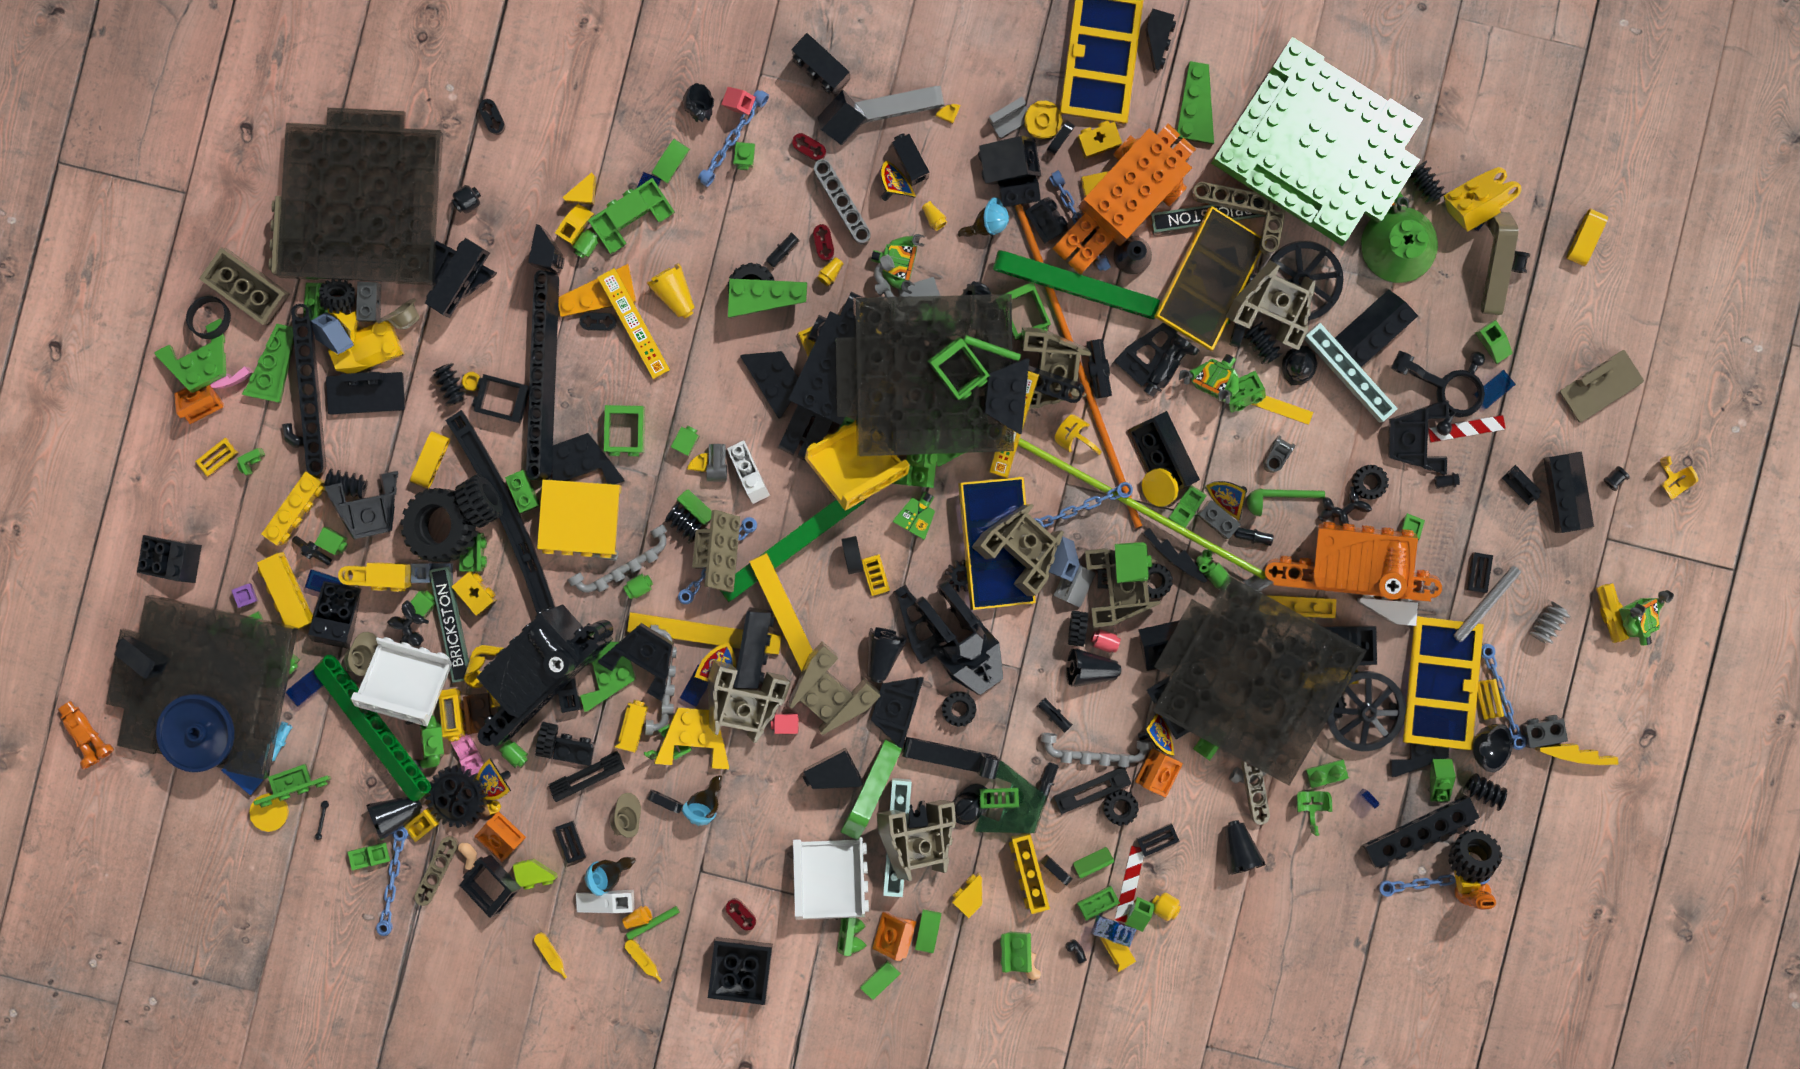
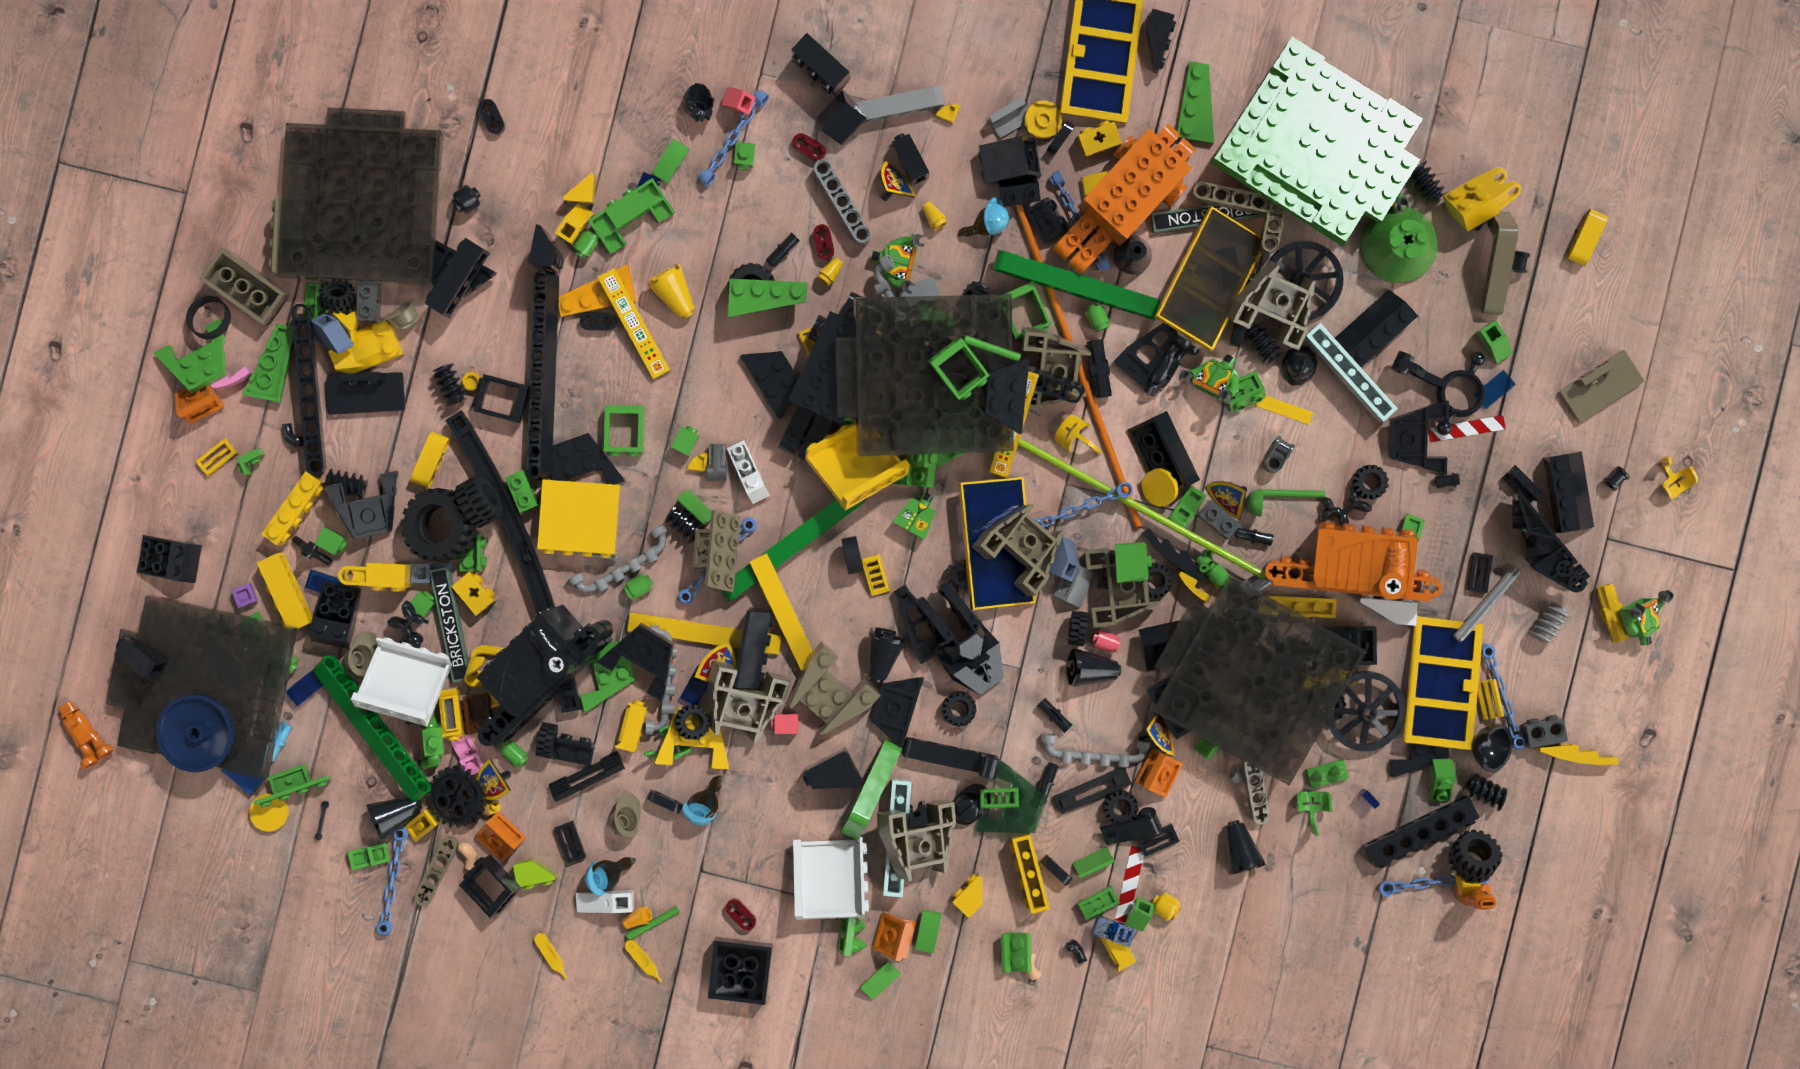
(703, 722): none -> black tyre
(1097, 317): none -> bright green brick
(1145, 826): none -> black door
(1190, 582): none -> yellow slope
(1544, 548): none -> black connector

